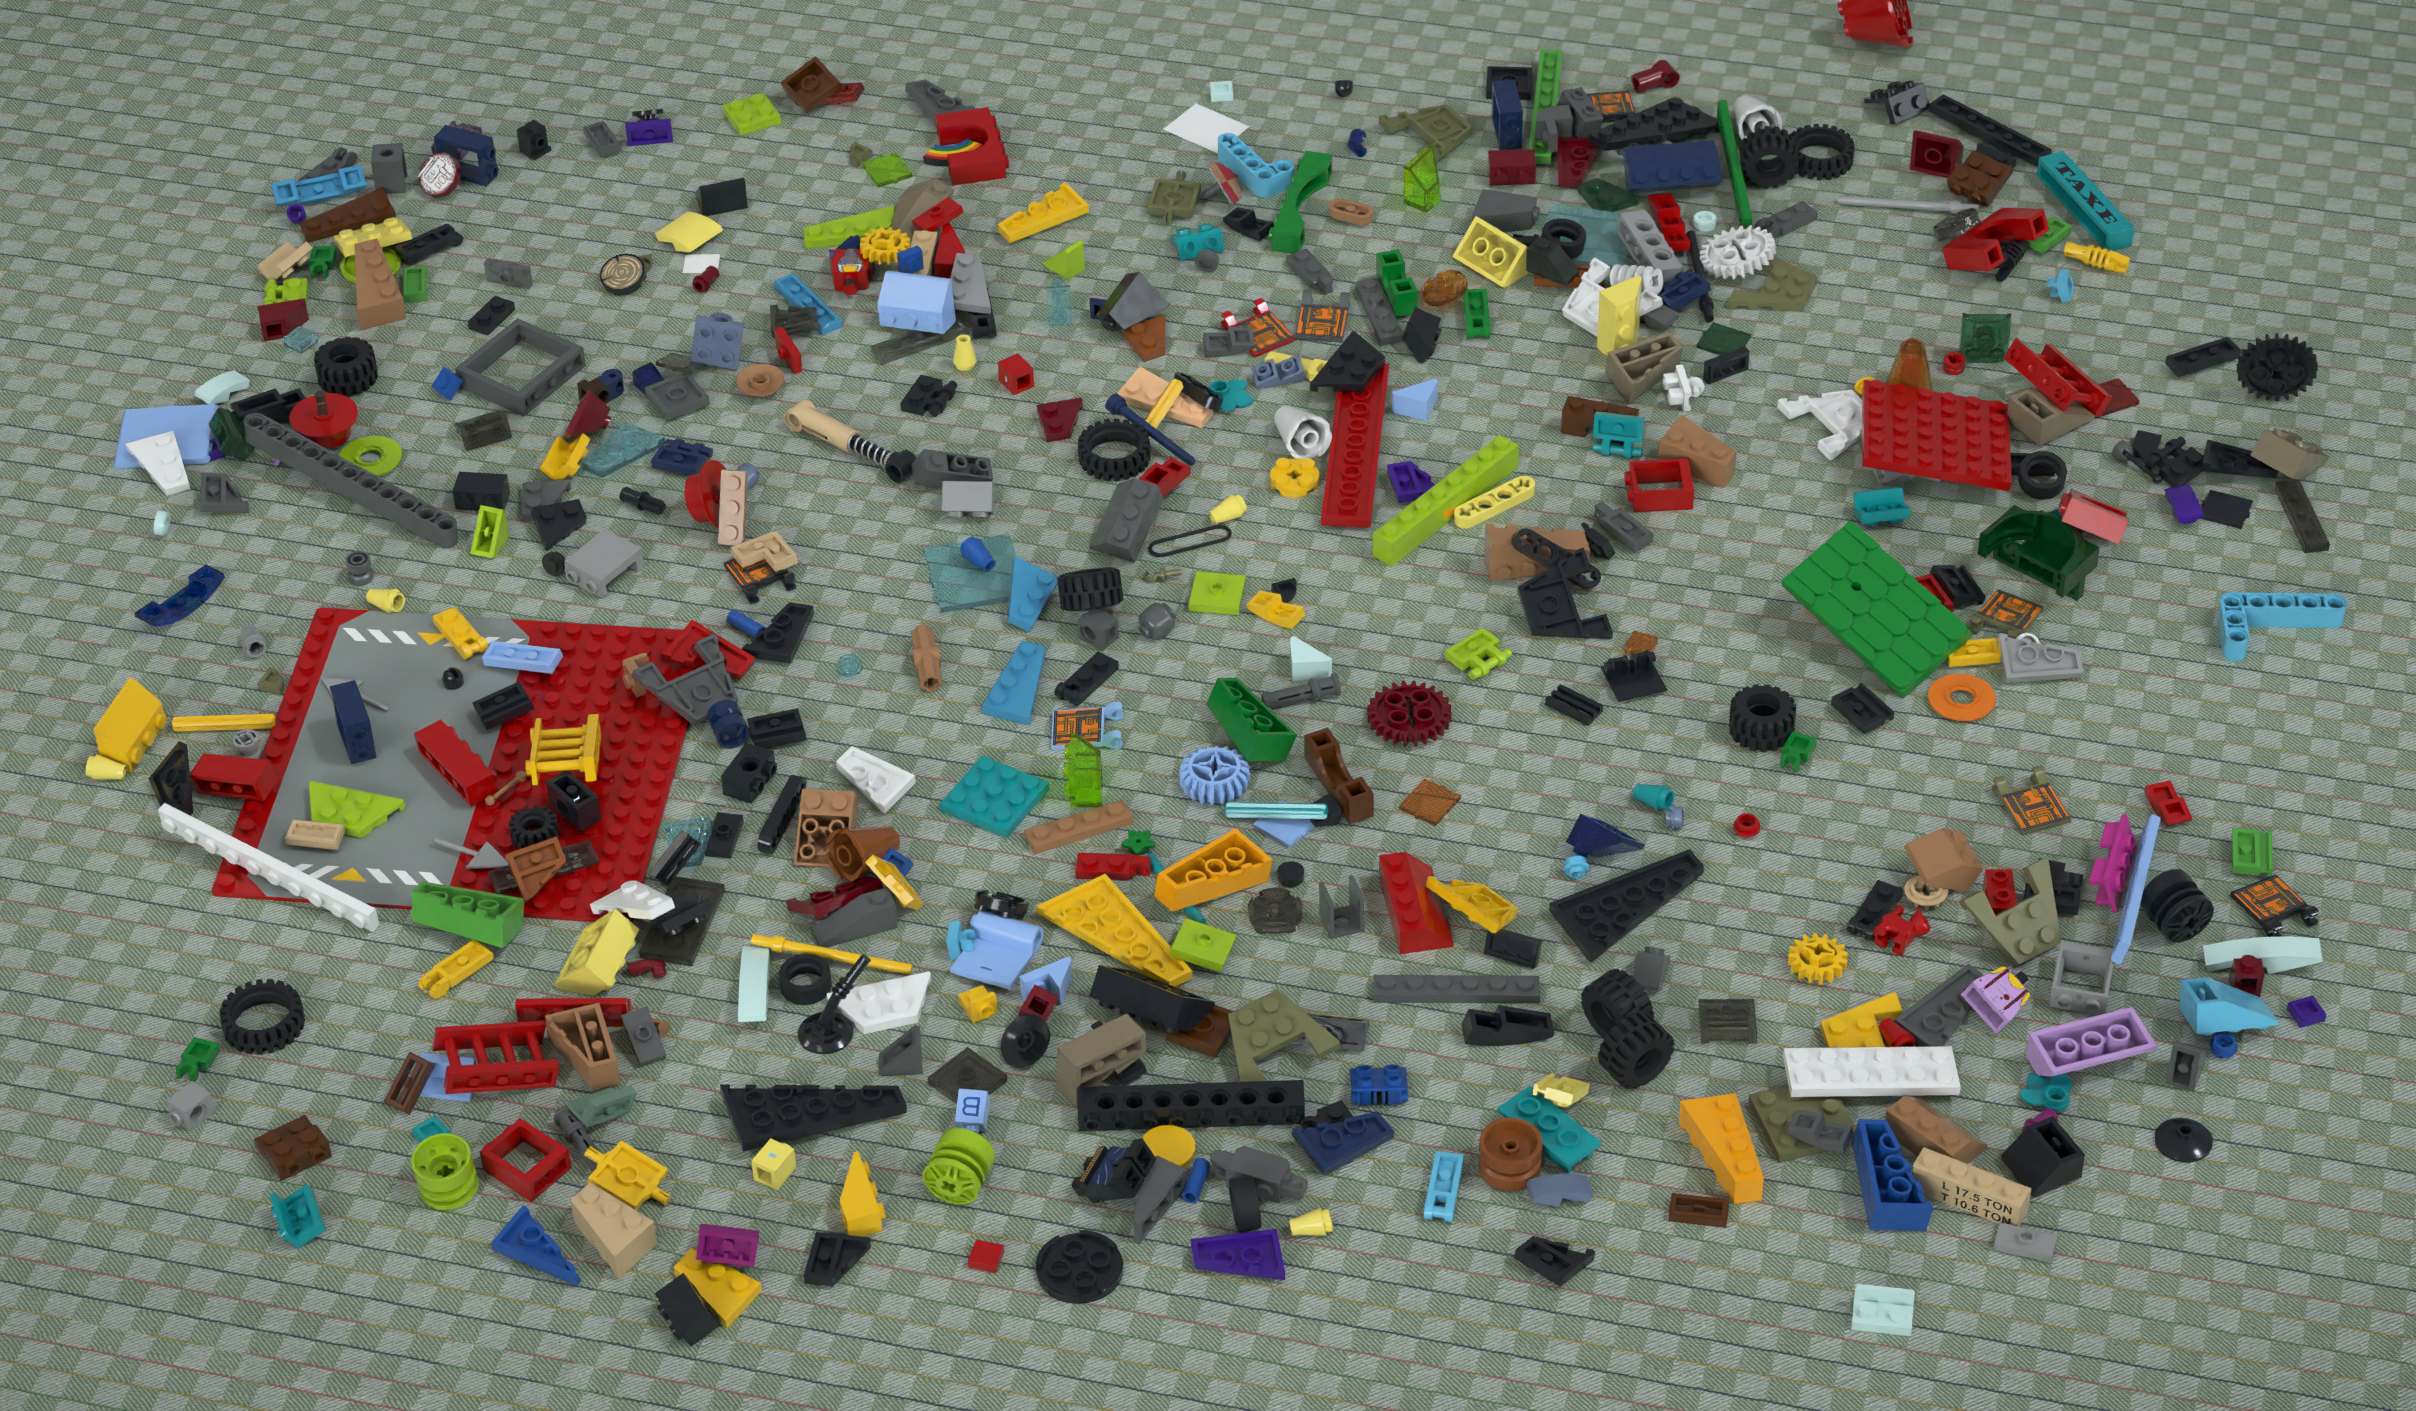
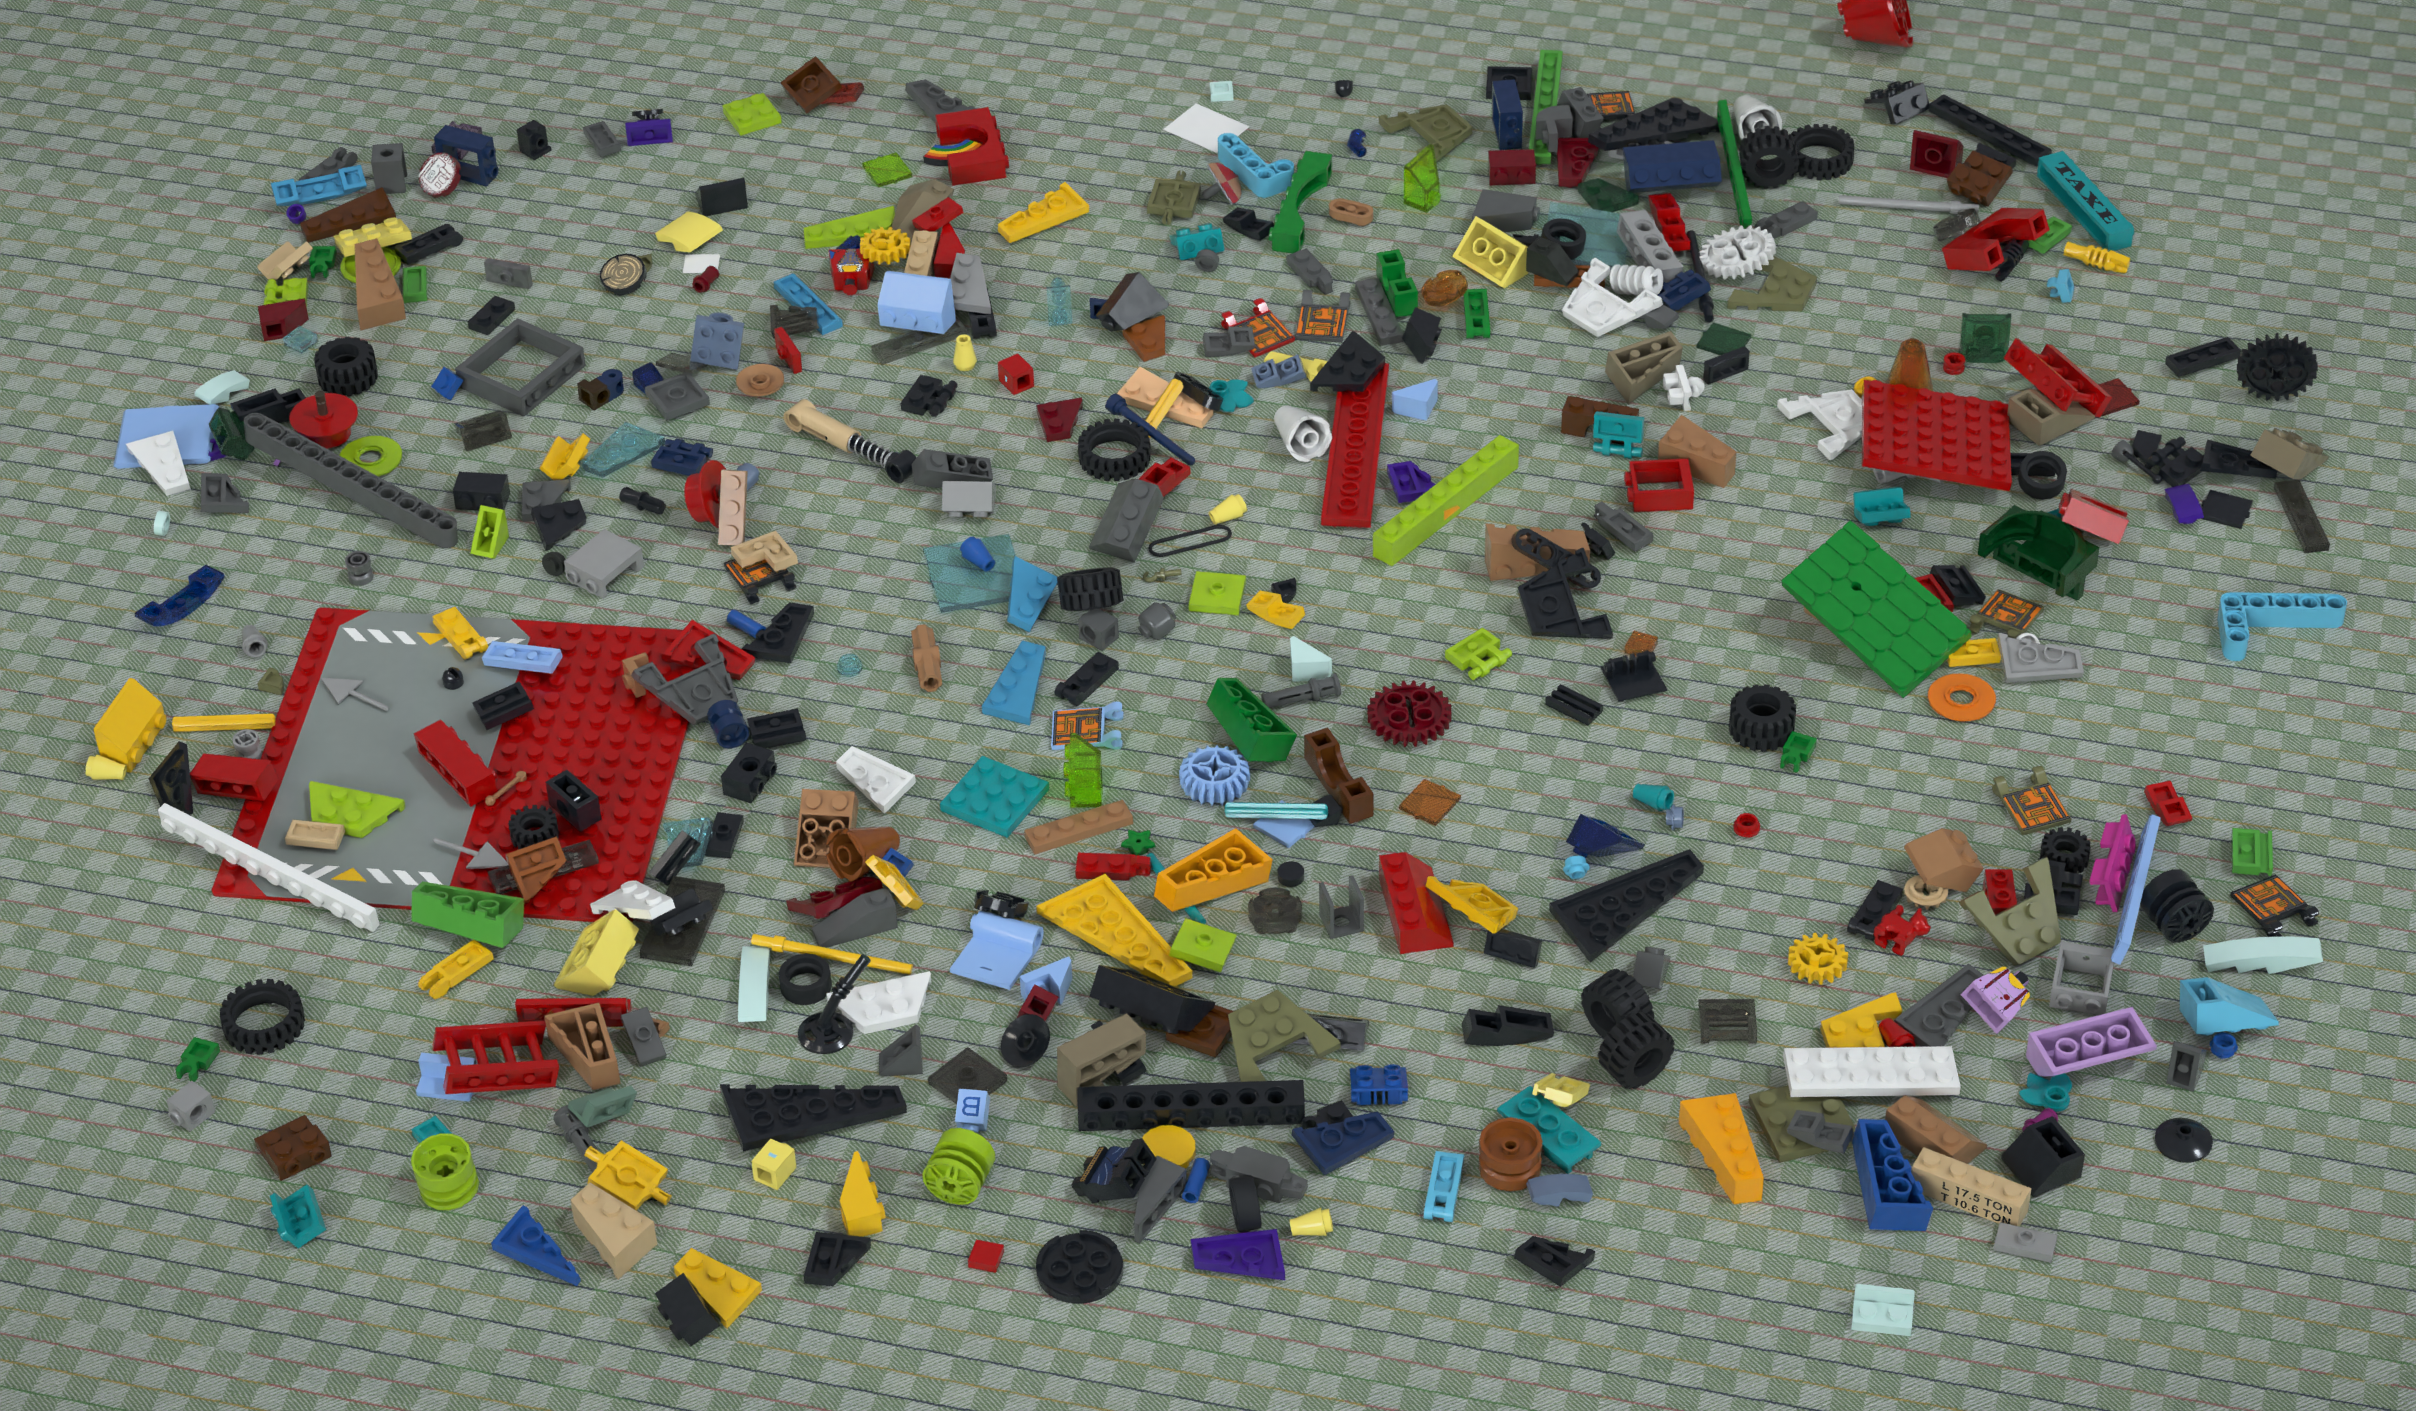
(353, 722): dark blue window -> none
(386, 599): light yellow cone -> none
(412, 1086): reddish brown tile -> none
(538, 1178): red window -> none
(585, 758): yellow fence -> none
(588, 418): dark red slope -> none
(647, 965): dark red arm -> none
(727, 1245): magenta bracket -> none
(781, 814): black beam -> none
(859, 154): olive tile -> none
(910, 260): blue plate -> none
(959, 940): medium azure tile -> none
(978, 1003): yellow bracket -> none
(1068, 261): lime slope -> none
(1303, 469): yellow plate -> none
(1456, 989): dark grey plate -> none
(1471, 514): light yellow beam -> none
(1619, 315): light yellow slope -> none
(1659, 75): dark red piece -> none
(1698, 1213): reddish brown tile -> none
(1705, 221): light aqua tile -> none
(1862, 708): black plate -> none
(2067, 841): none -> black tyre
(2247, 970): dark red brick -> none
(2306, 1011): dark purple tile -> none

